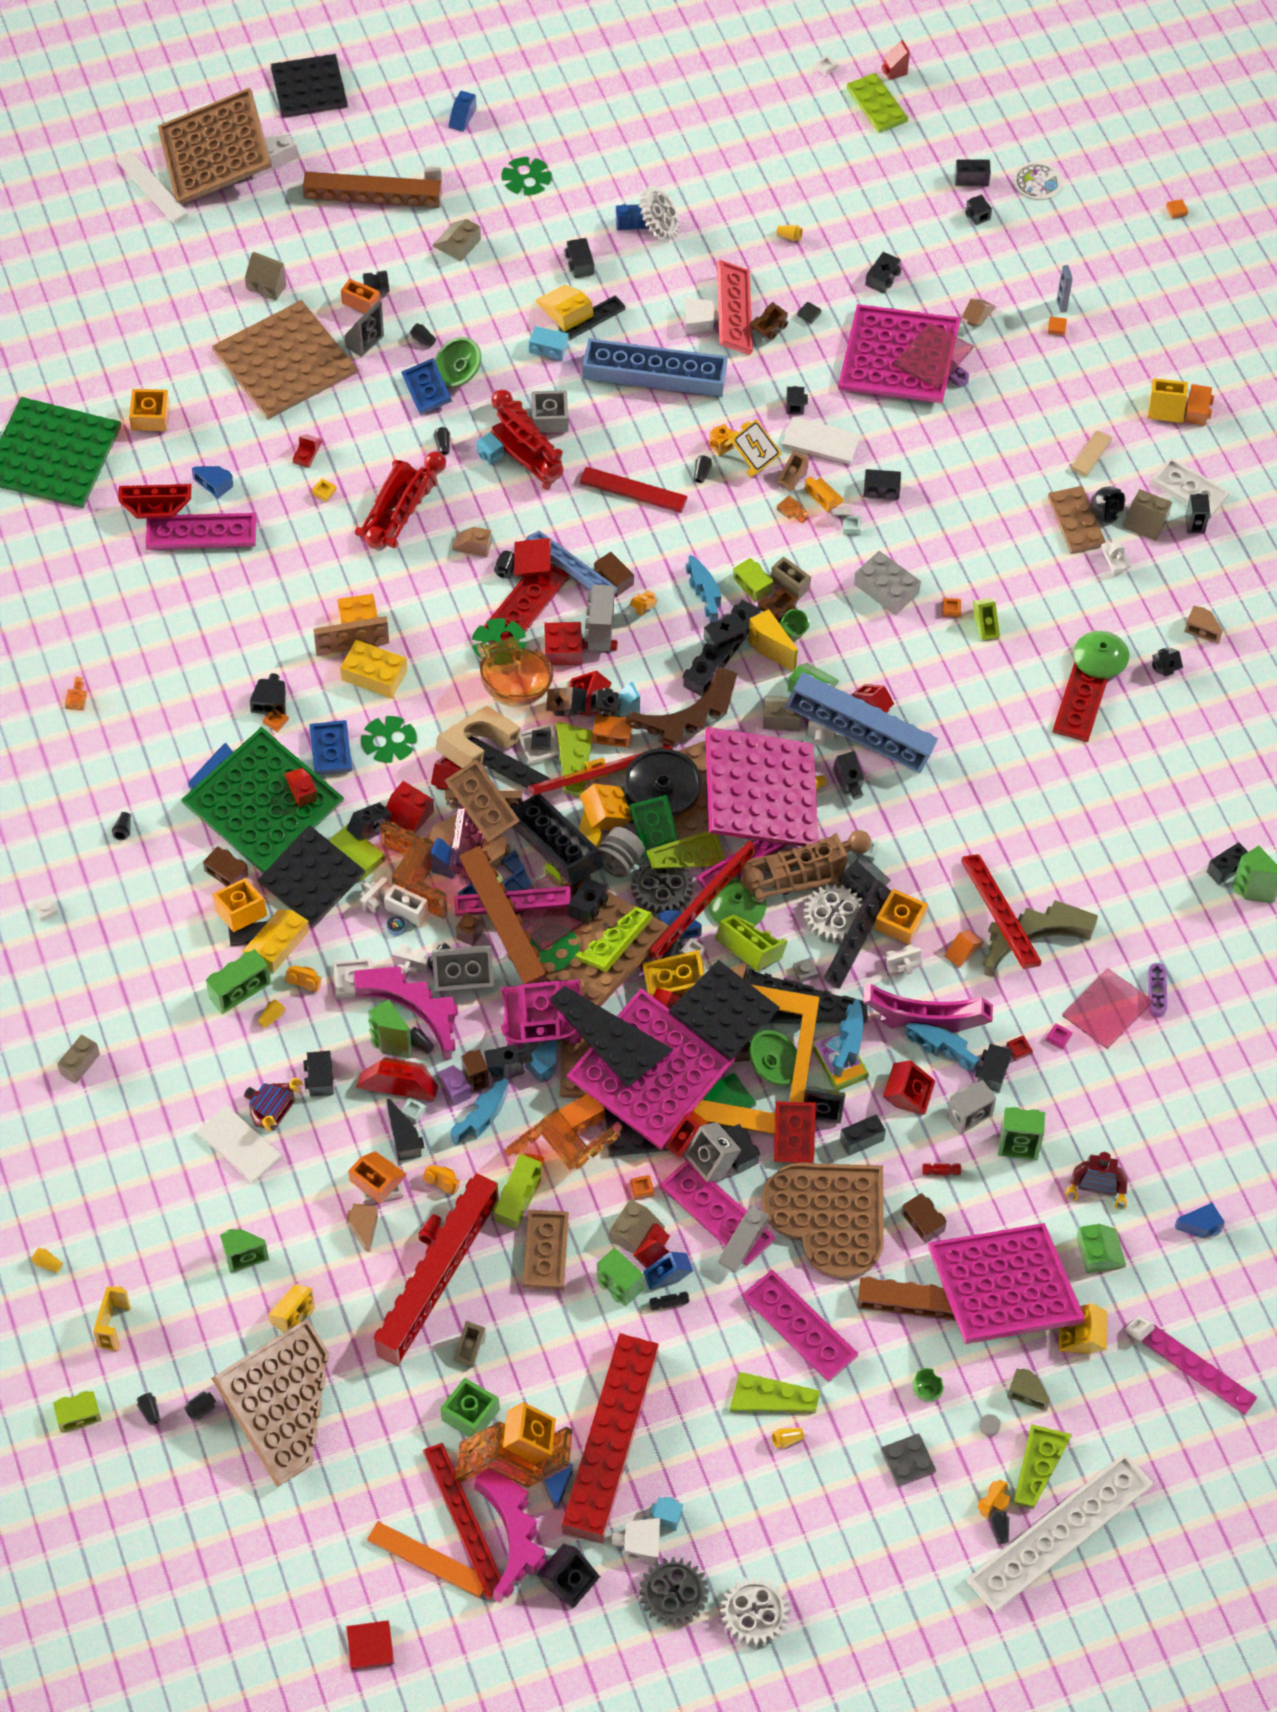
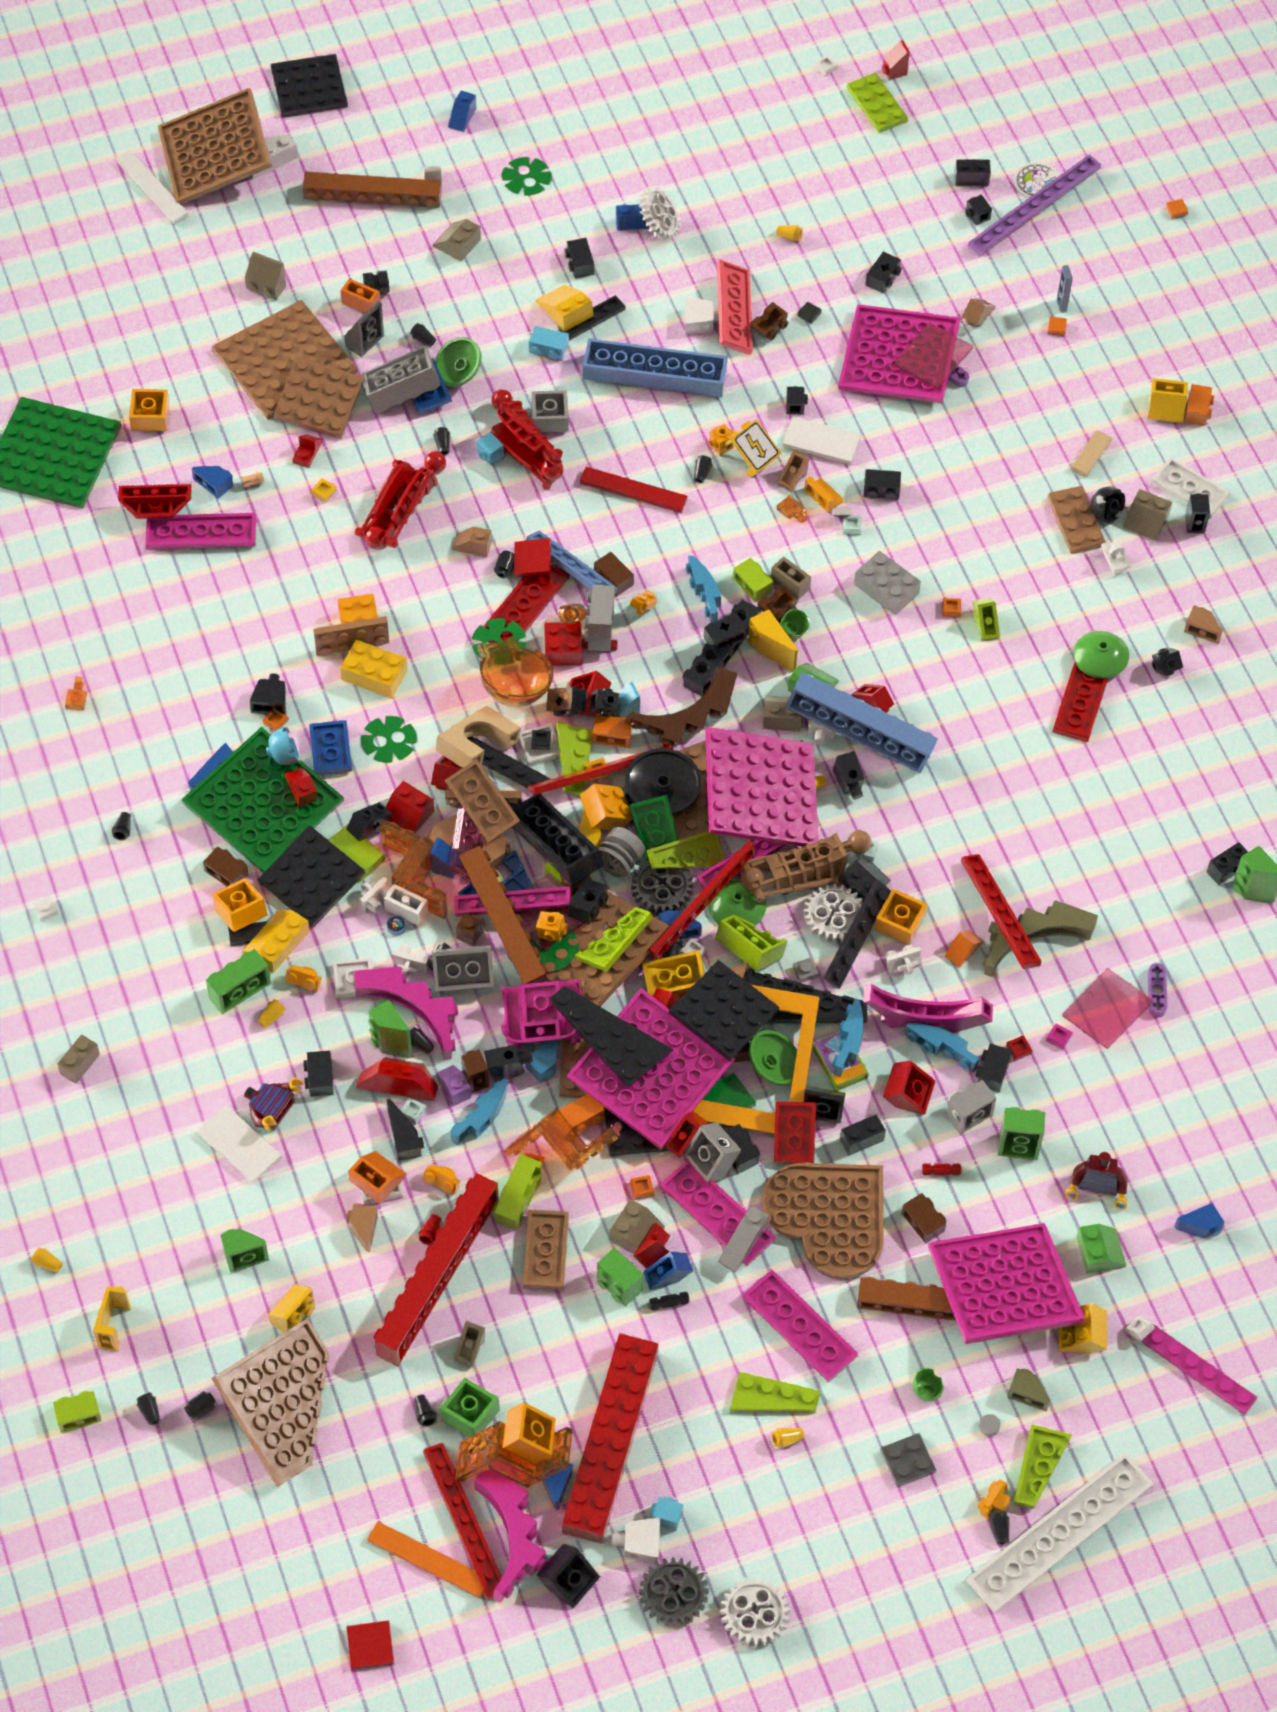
(252, 479): none -> light nougat pin
(282, 747): none -> medium azure cylinder
(319, 397): none -> medium nougat plate
(400, 379): none -> light grey slope
(424, 1411): none -> black cone
(551, 926): none -> light orange brick
(572, 613): none -> clear orange cylinder
(1034, 205): none -> medium lavender plate

